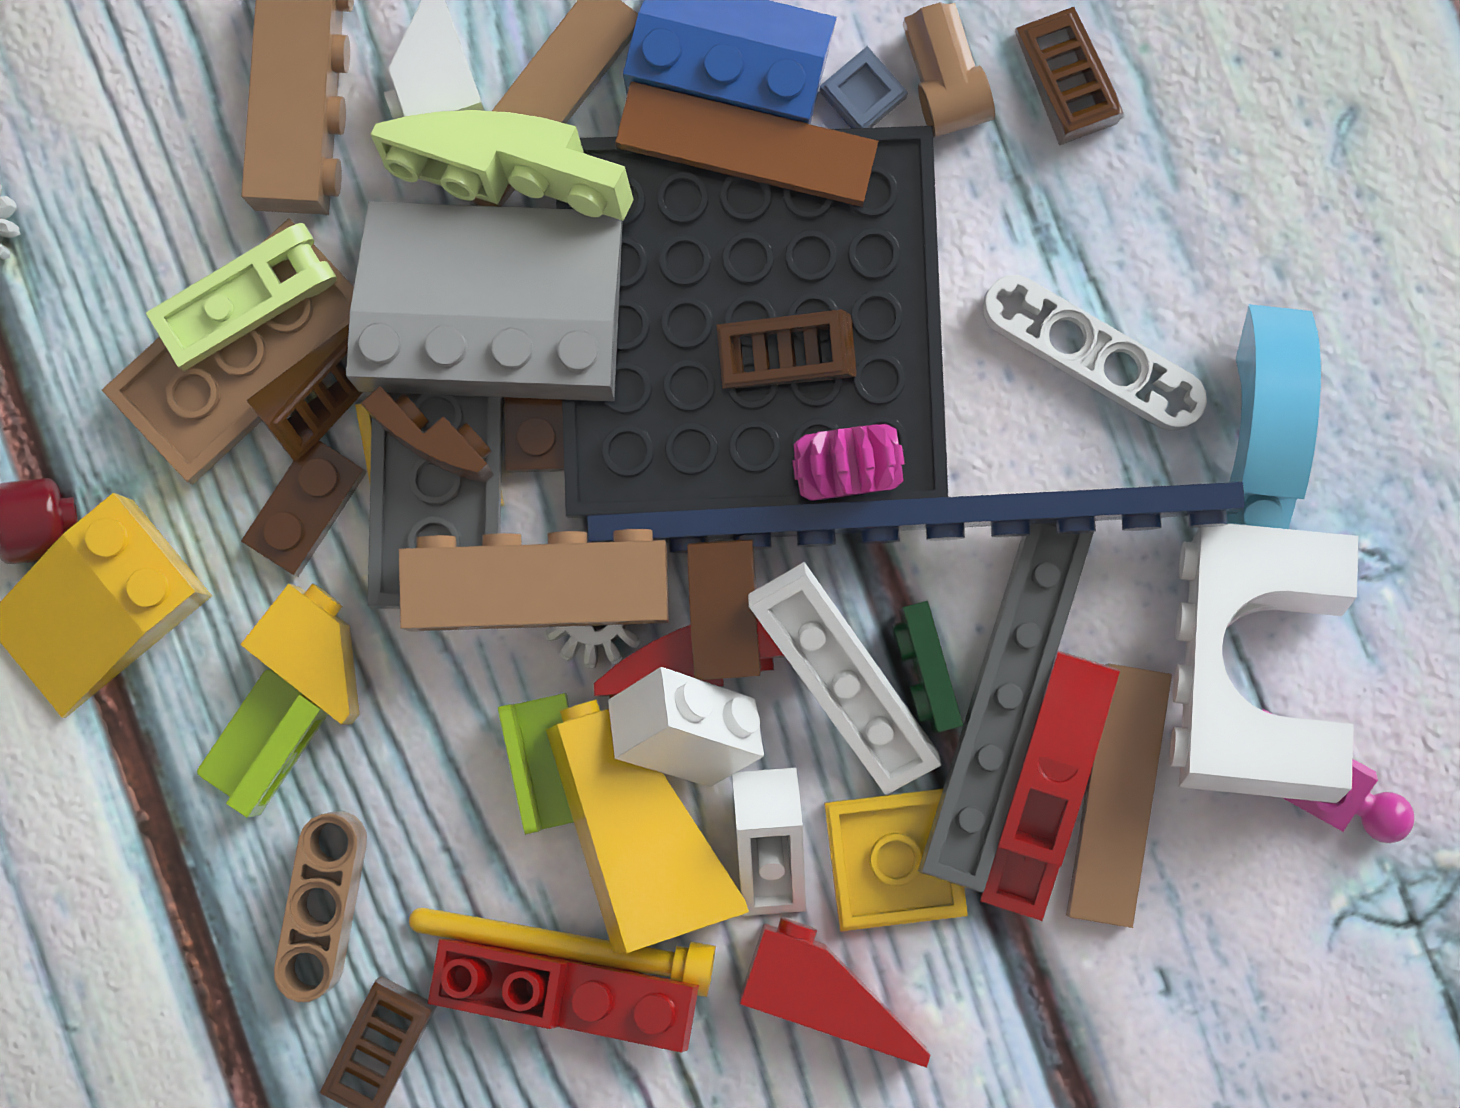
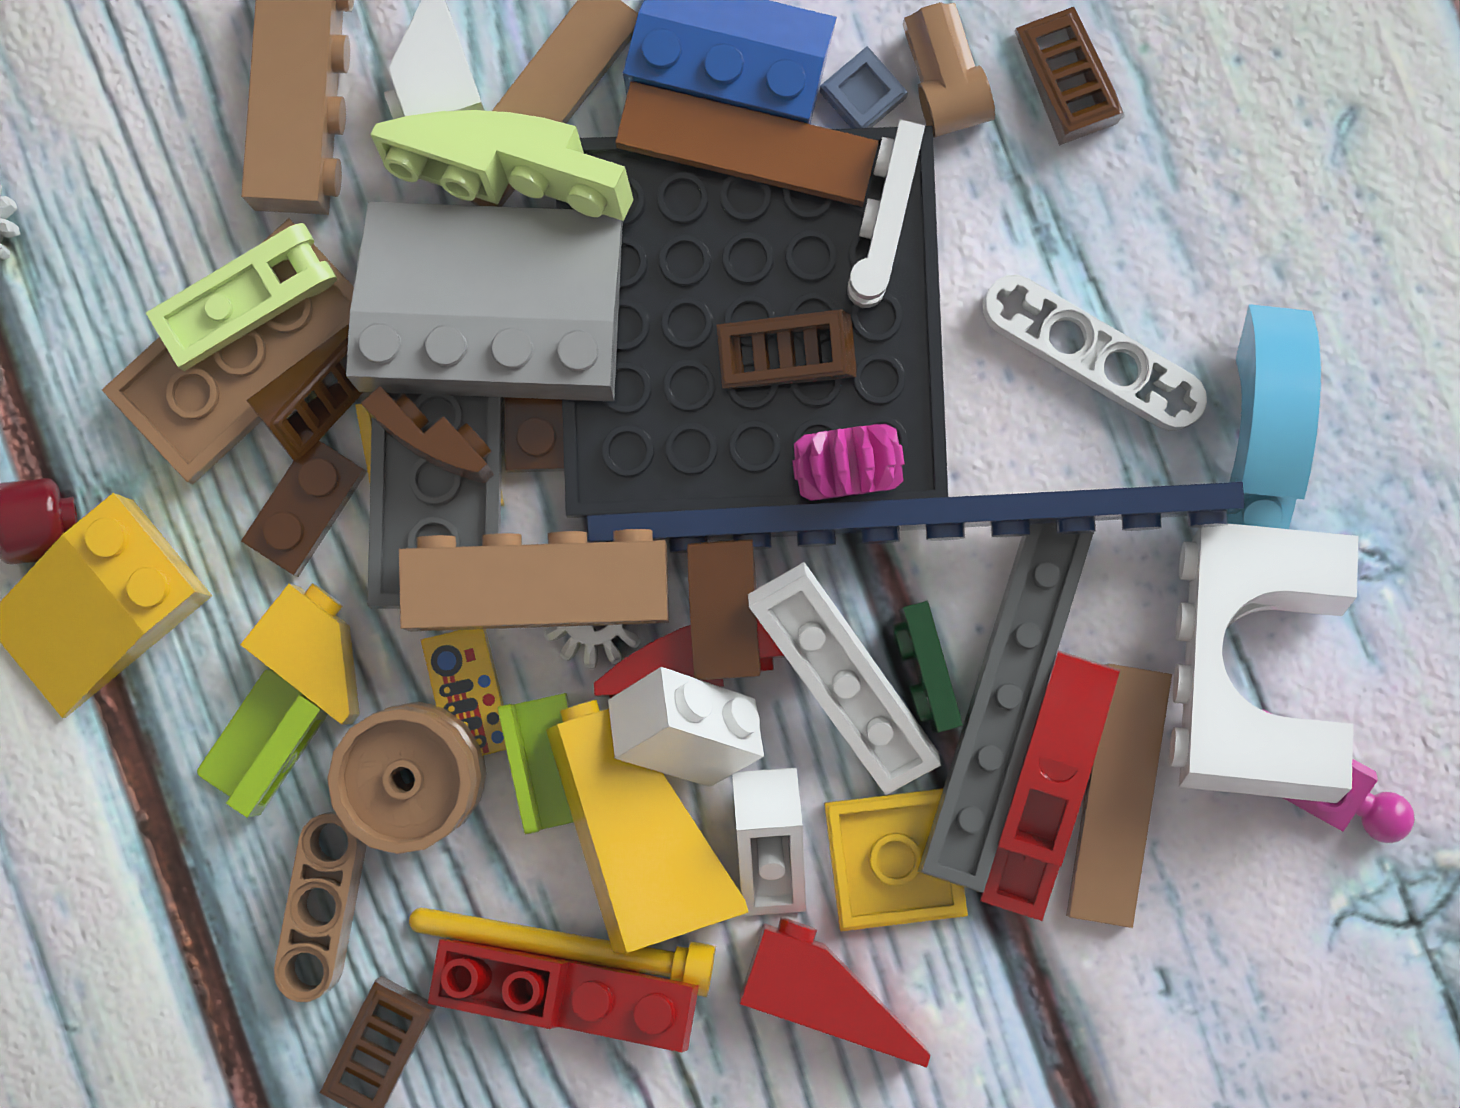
(369, 786): none -> medium nougat wheel
(467, 683): none -> tile
(885, 217): none -> white plate

